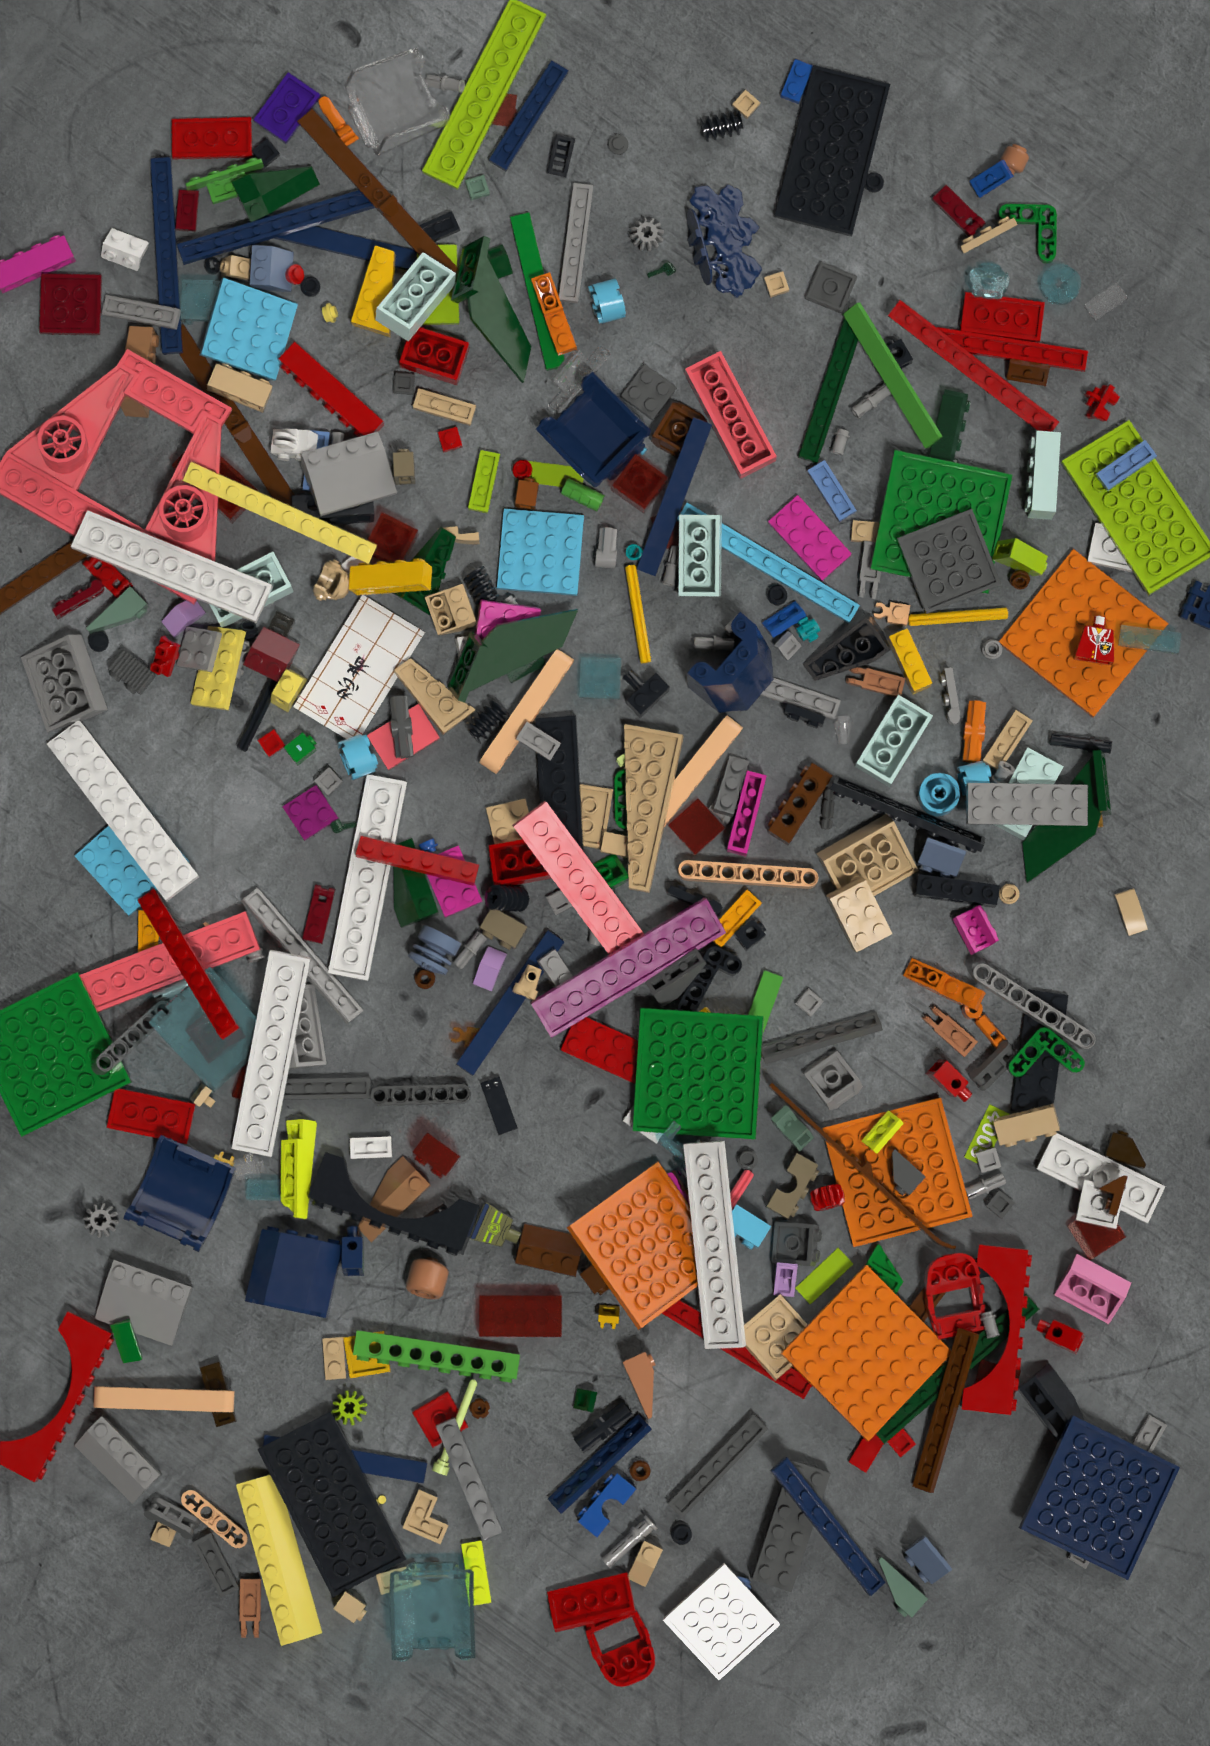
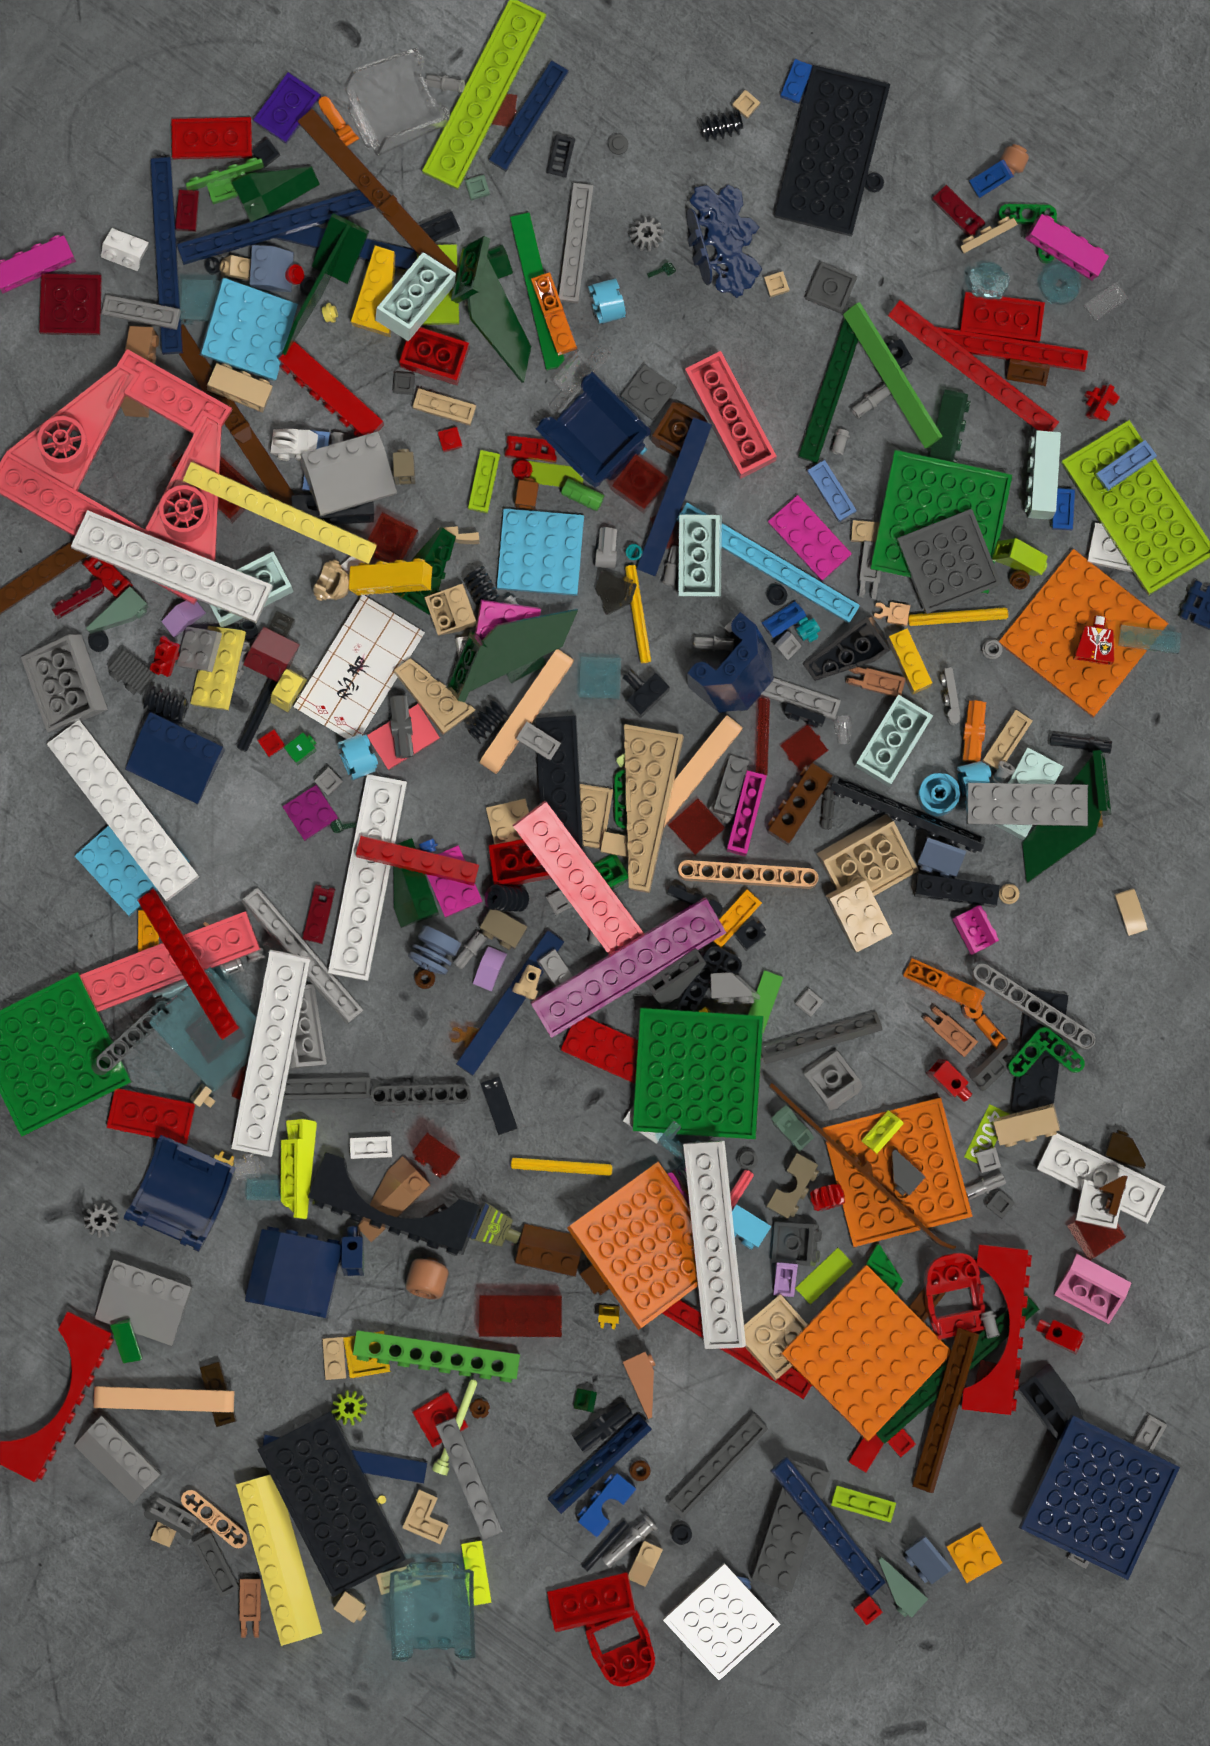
(166, 704): none -> black piece
(174, 758): none -> dark blue slope
(231, 968): none -> light grey bush
(335, 259): none -> dark green piece
(530, 449): none -> red plate
(561, 1166): none -> yellow axle
(605, 1545): none -> black bar
(614, 590): none -> clear smoke plate
(730, 988): none -> light grey slope
(762, 735): none -> clear red axle
(804, 747): none -> clear red piece
(863, 1504): none -> lime plate
(868, 1610): none -> red plate
(974, 1554): none -> light orange plate
(1064, 510): none -> blue plate
(1067, 247): none -> dark pink brick

